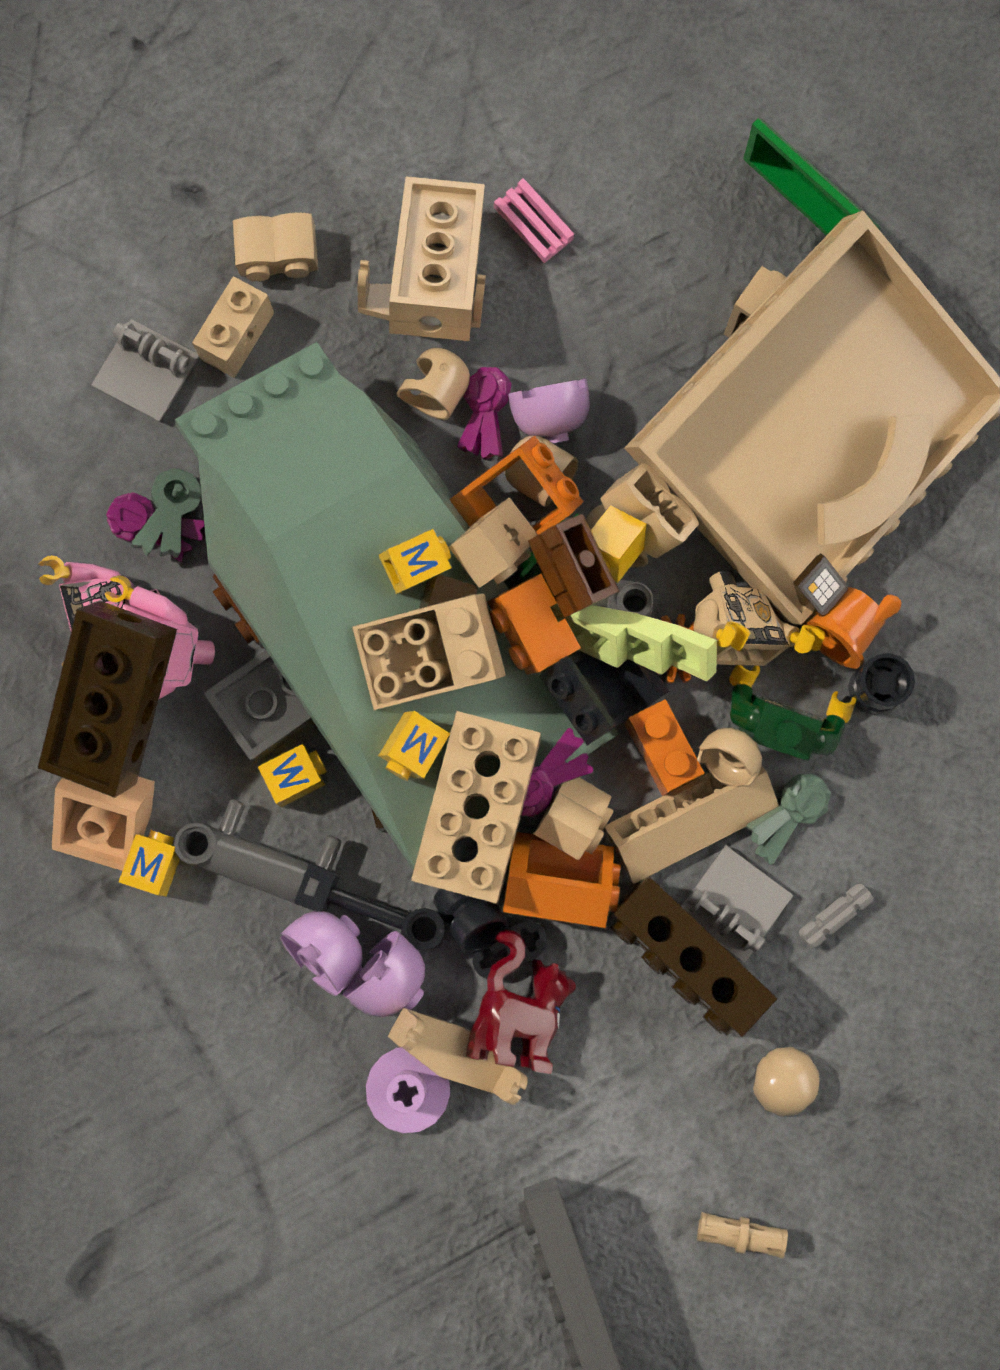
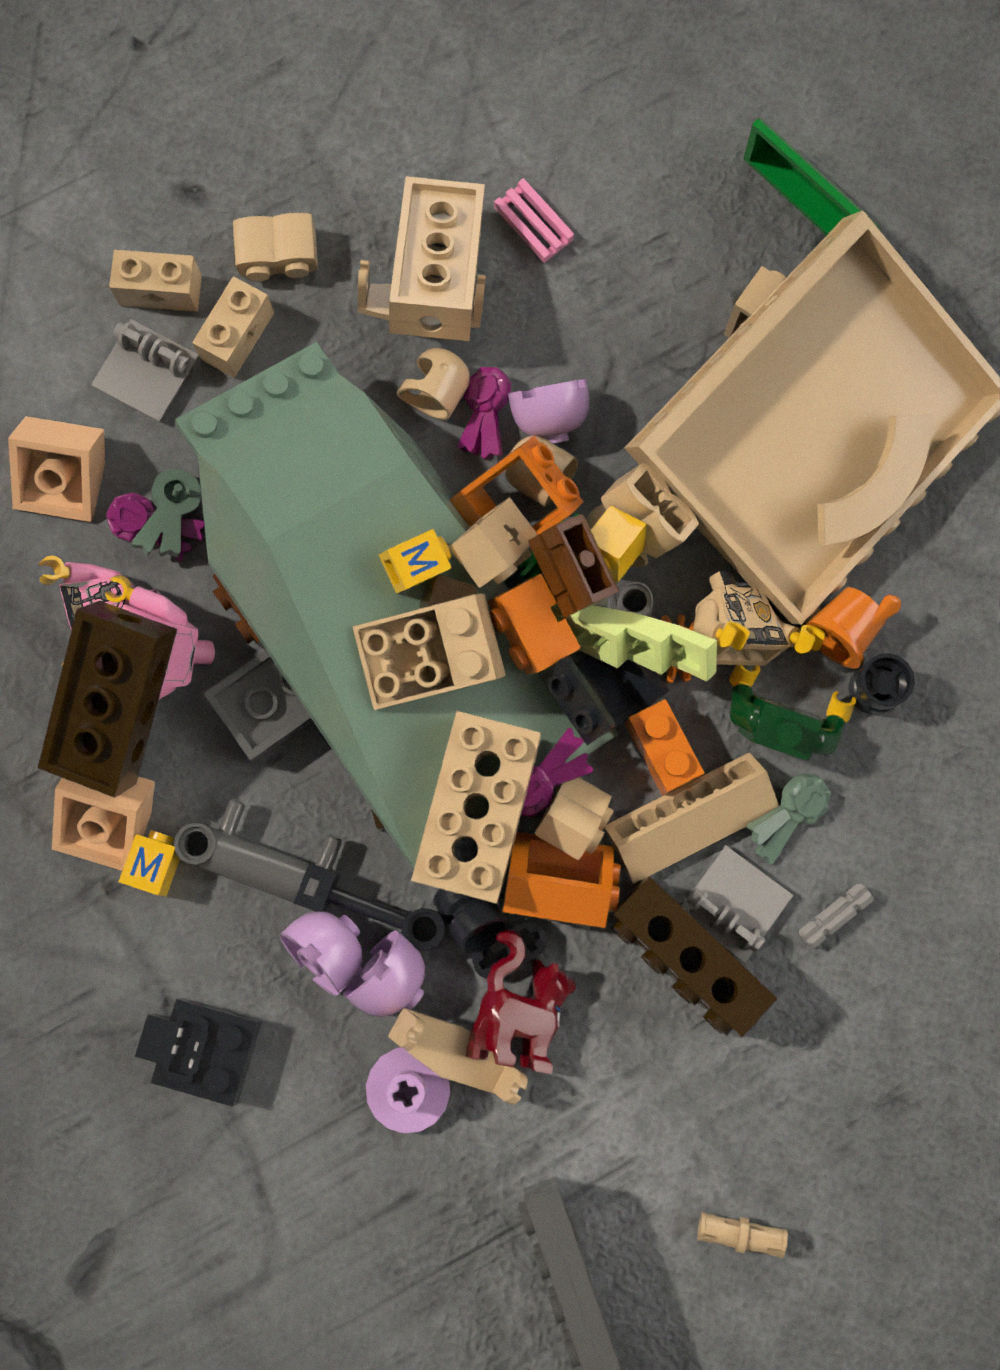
(56, 468): none -> light nougat slope
(155, 280): none -> tan brick
(200, 1050): none -> black piece
(293, 774): yellow brick -> none
(413, 746): yellow brick -> none
(731, 757): tan hair -> none
(786, 1081): tan hair -> none
(819, 586): slope -> none

